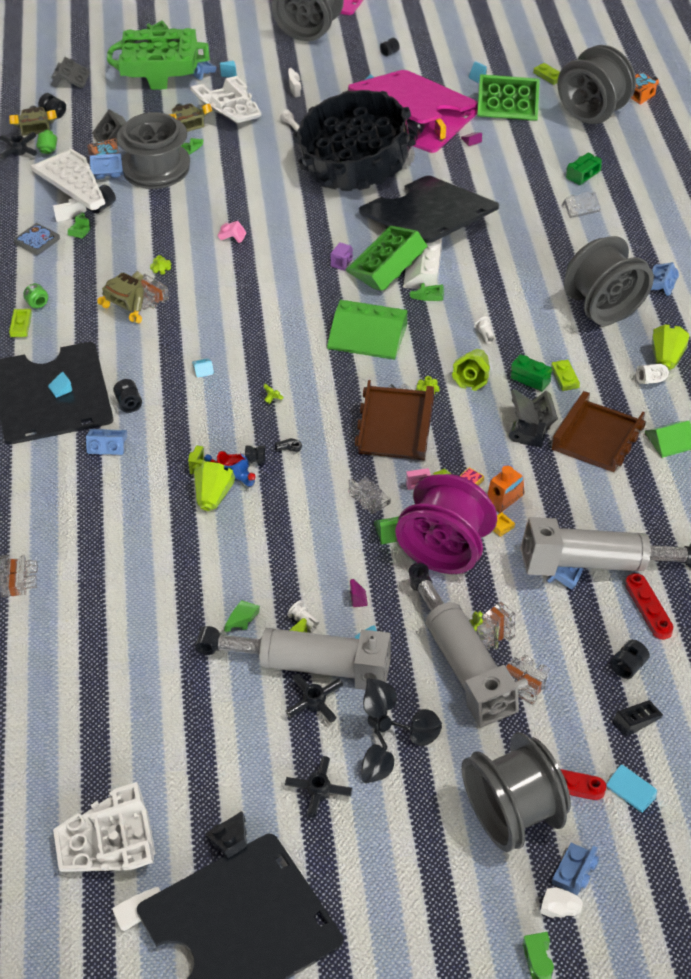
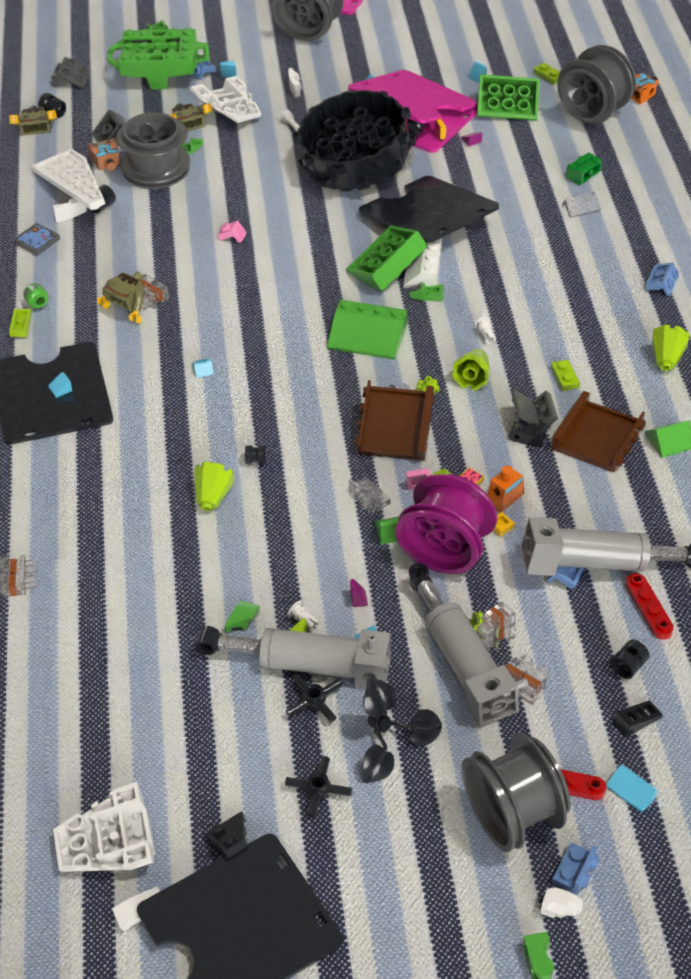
(18, 145): black bar -> none
(46, 142): bright green head -> none
(80, 227): bright green slope -> none
(106, 165): medium blue bracket -> none
(106, 441): medium blue bracket -> none
(127, 395): black wheel -> none
(160, 264): lime plant -> none
(196, 457): lime bracket -> none
(237, 463): piece -> none
(271, 394): lime plant -> none
(289, 444): black arm -> none
(341, 256): medium lavender brick -> none
(389, 46): black wheel -> none
(531, 372): green brick -> none
(608, 280): dark grey wheel -> none
(651, 373): white rock -> none

